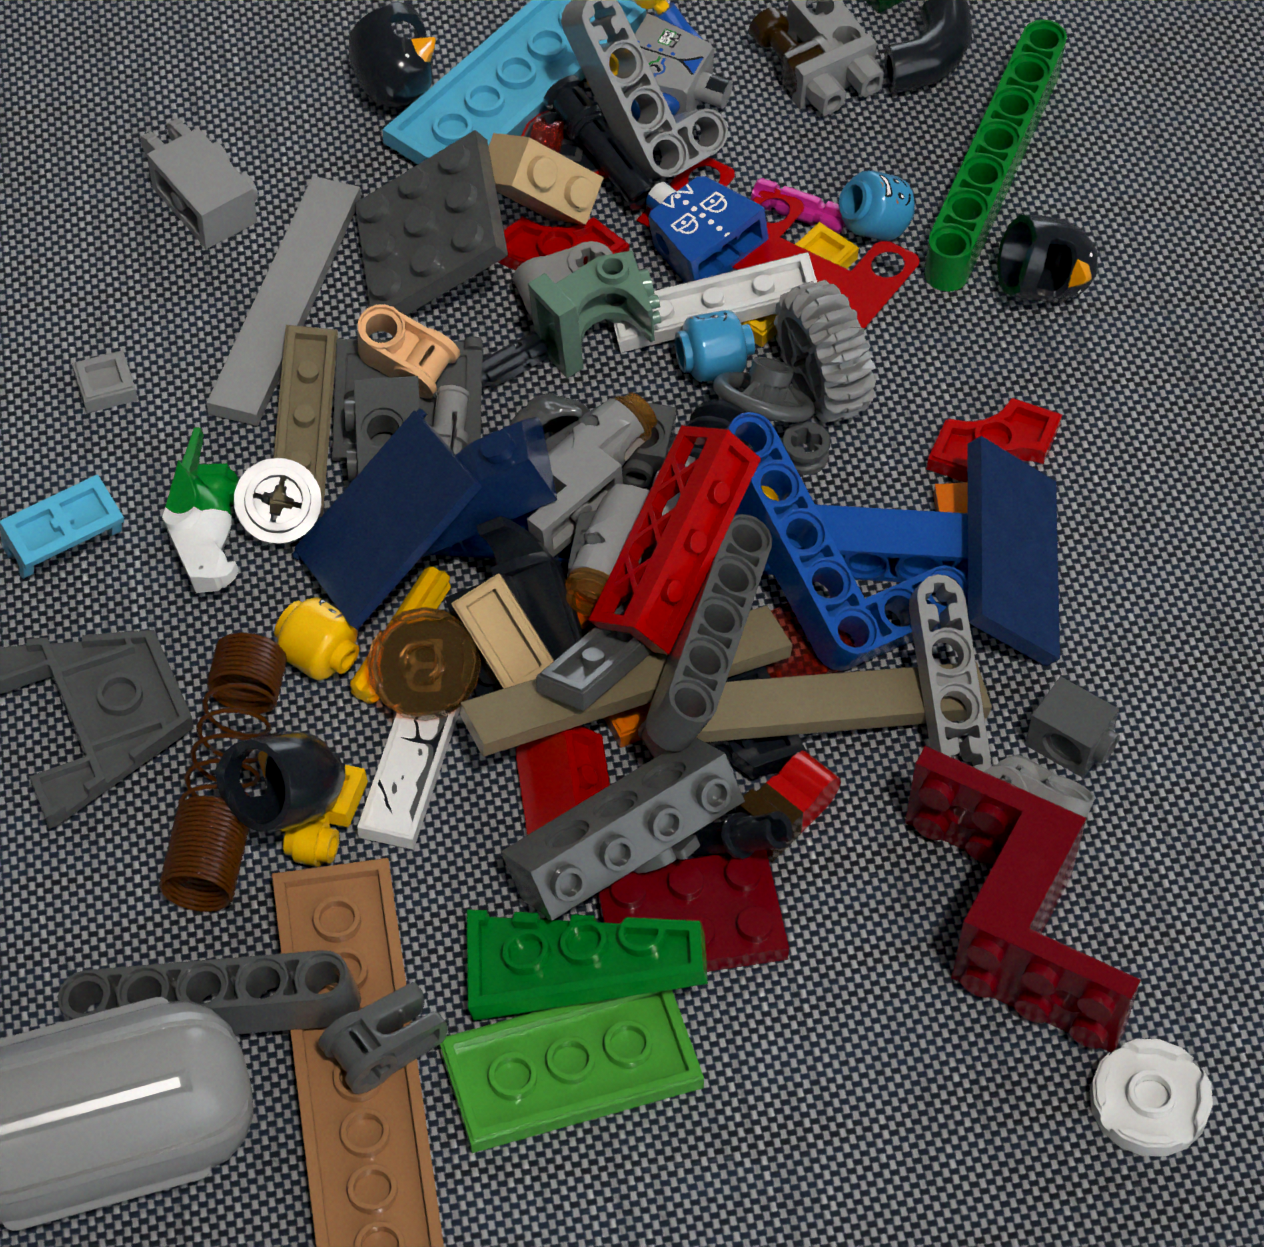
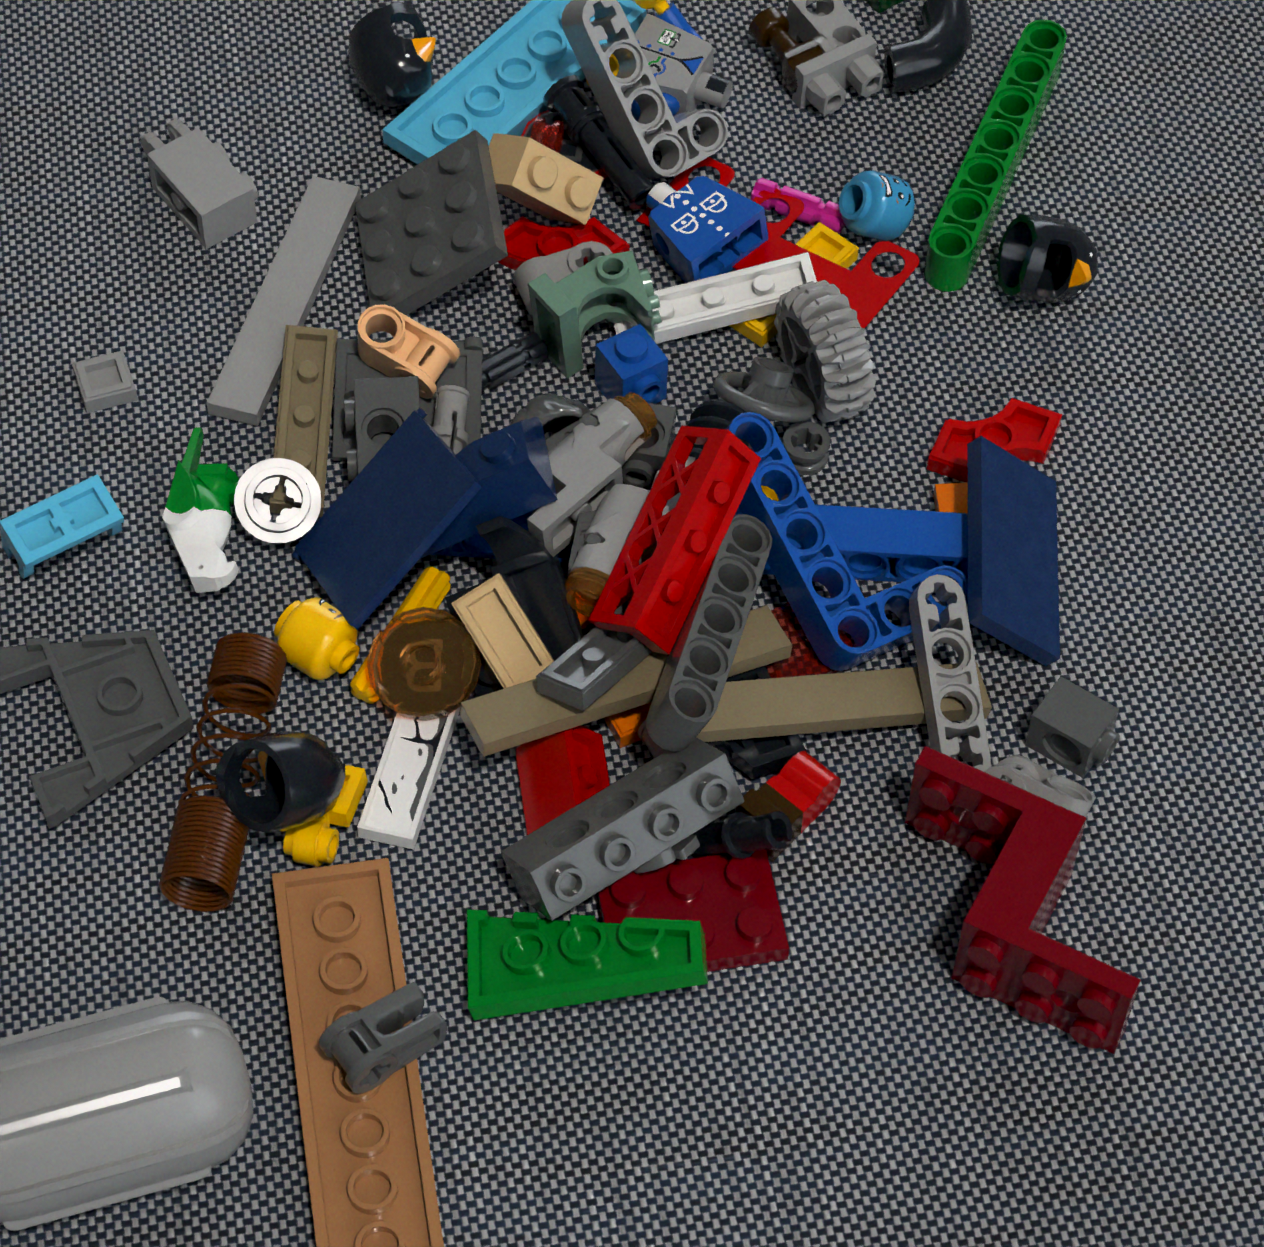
(239, 986): dark grey beam -> none
(568, 1066): bright green tile -> none
(631, 364): none -> blue brick
(713, 345): dark azure head -> none
(1151, 1097): white tile -> none

